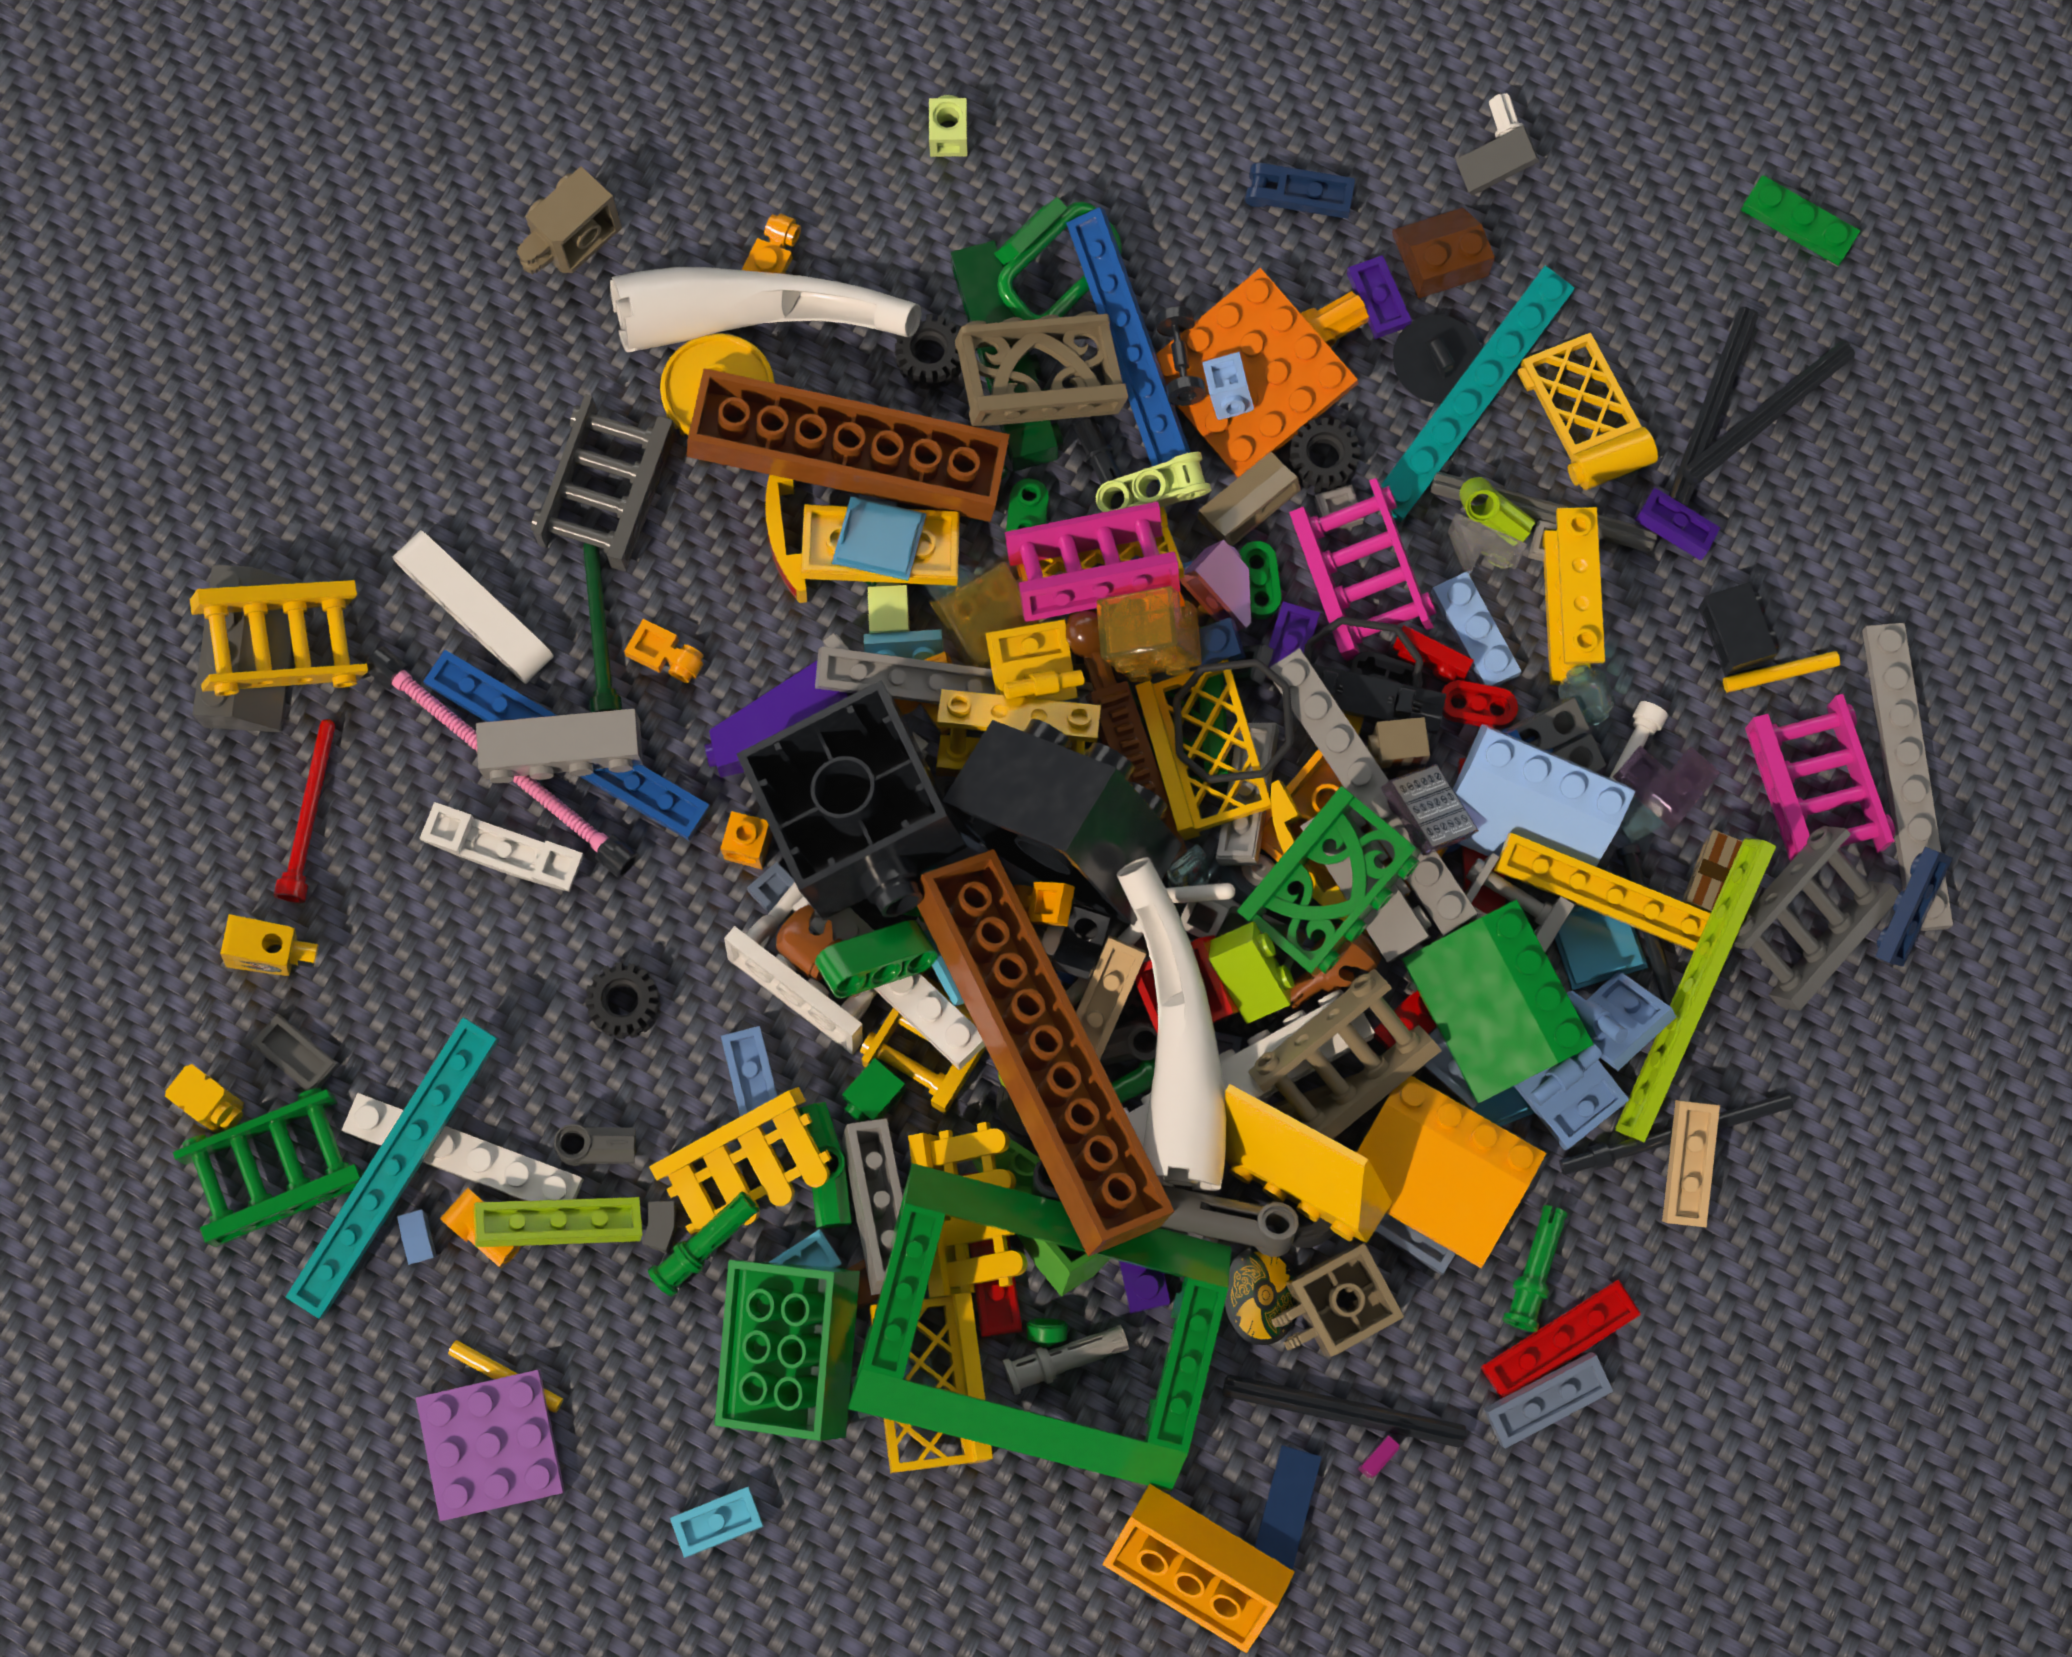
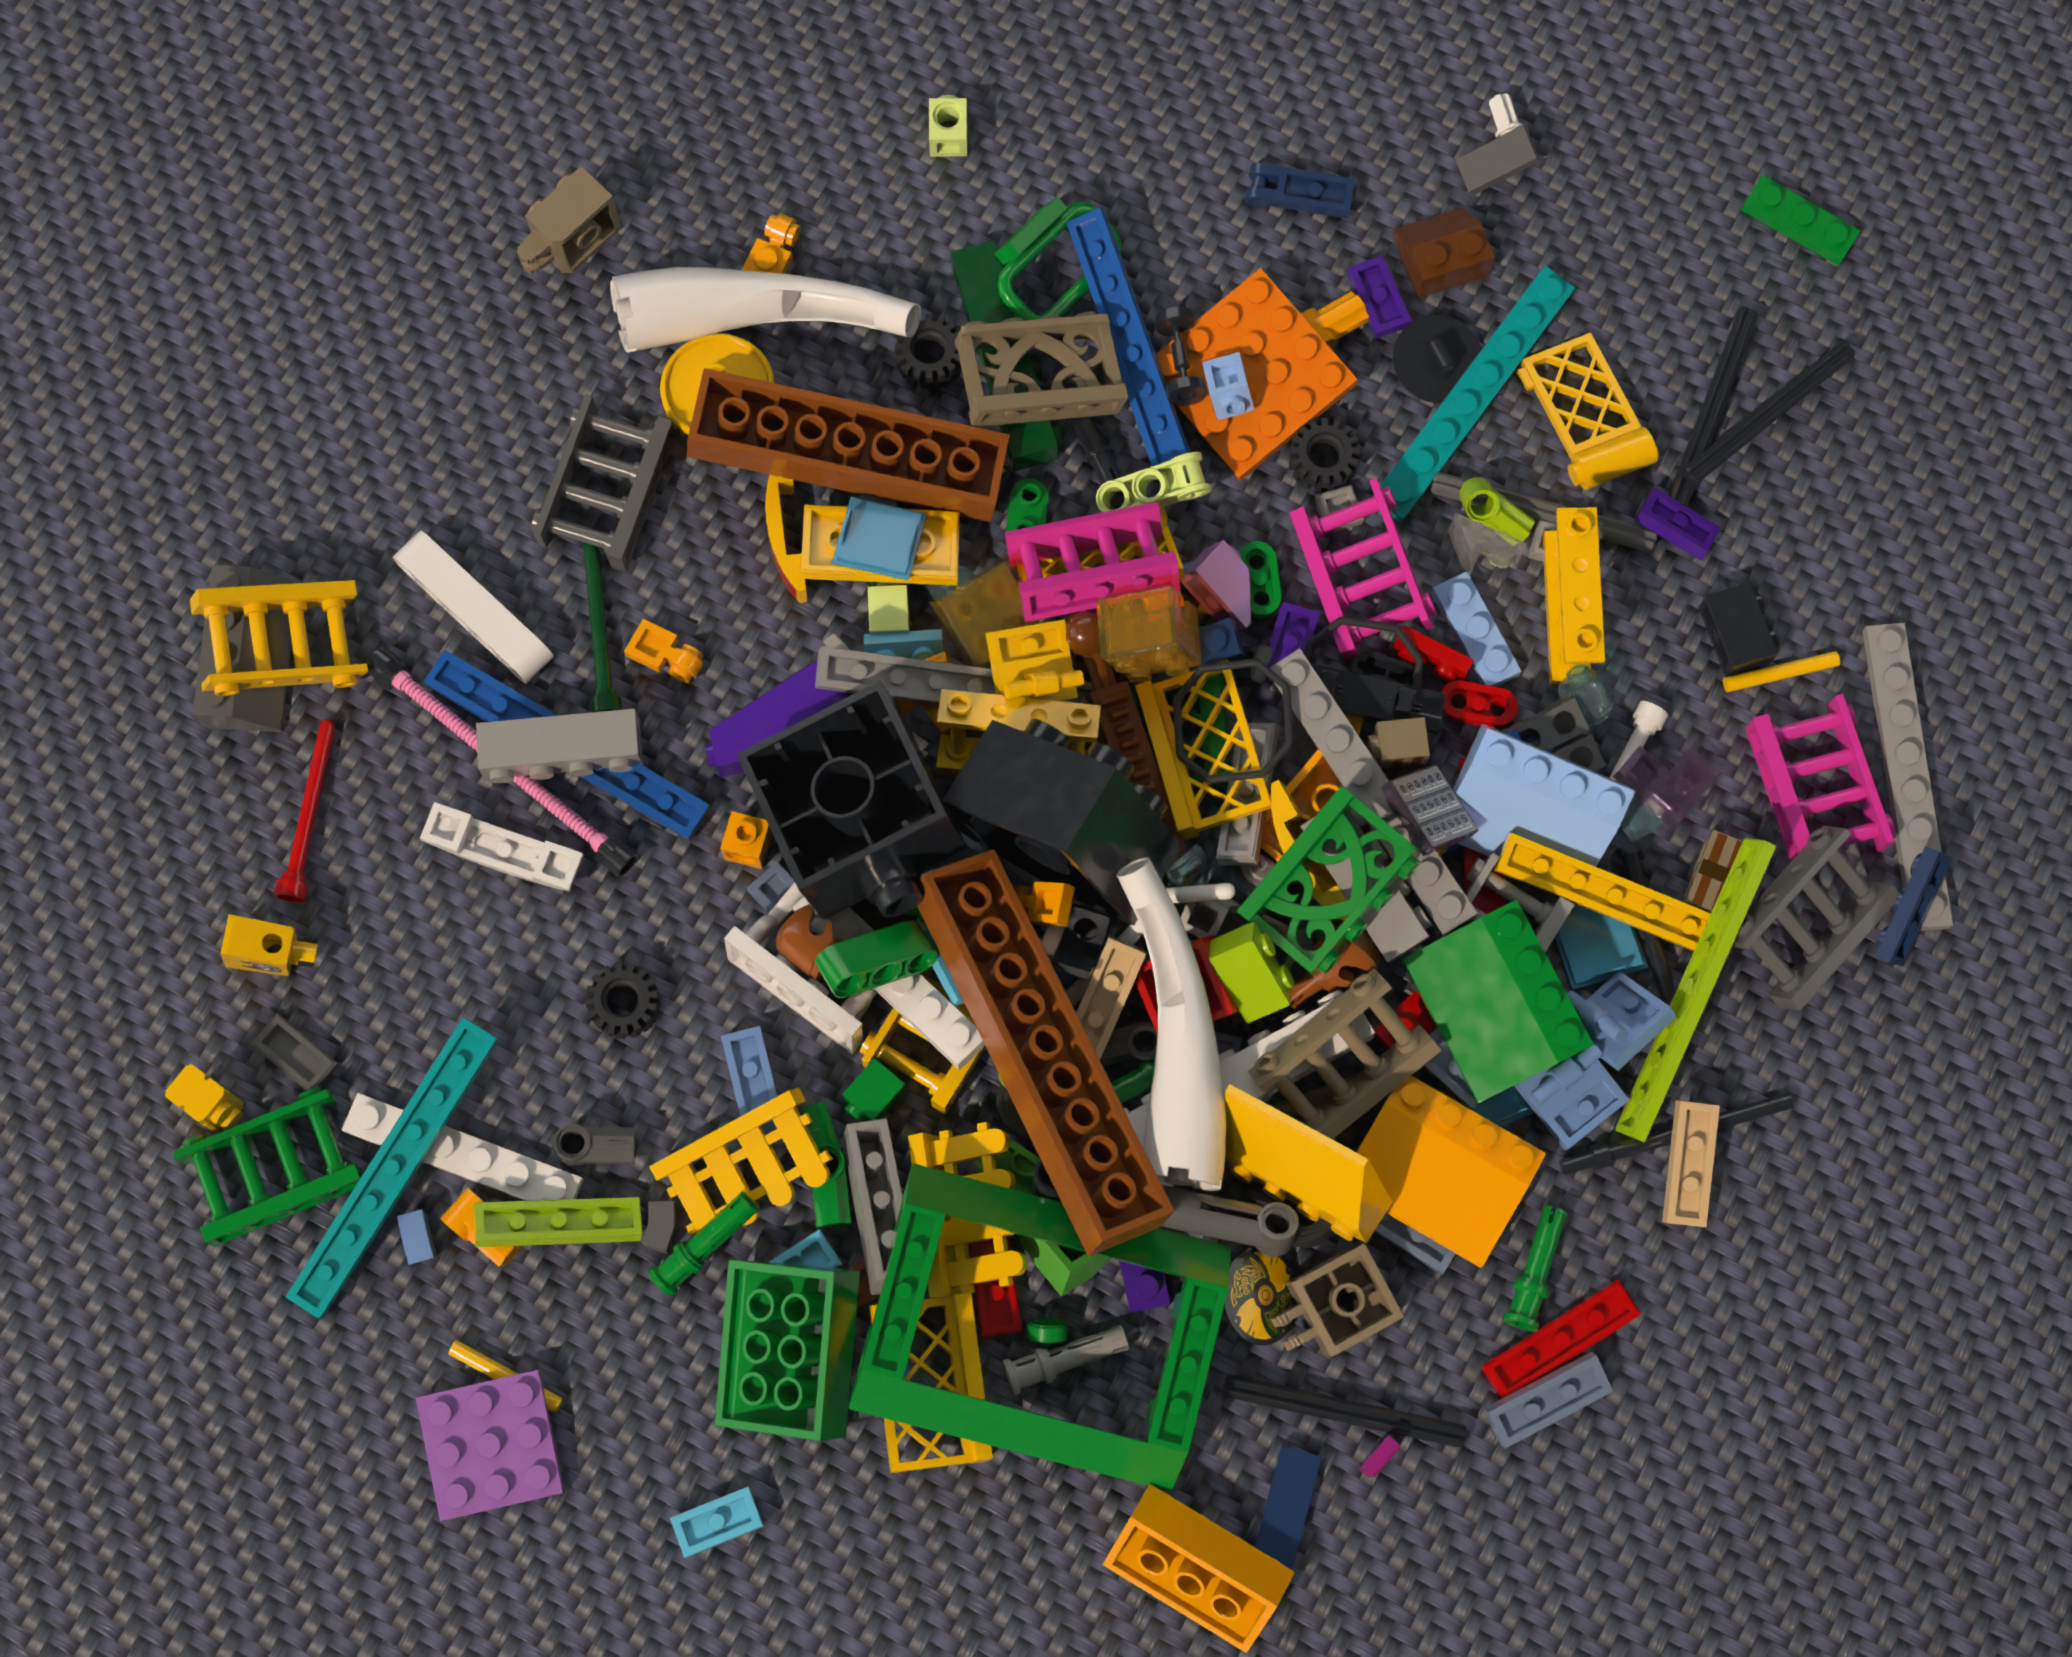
(1249, 500): dark tan piece -> none

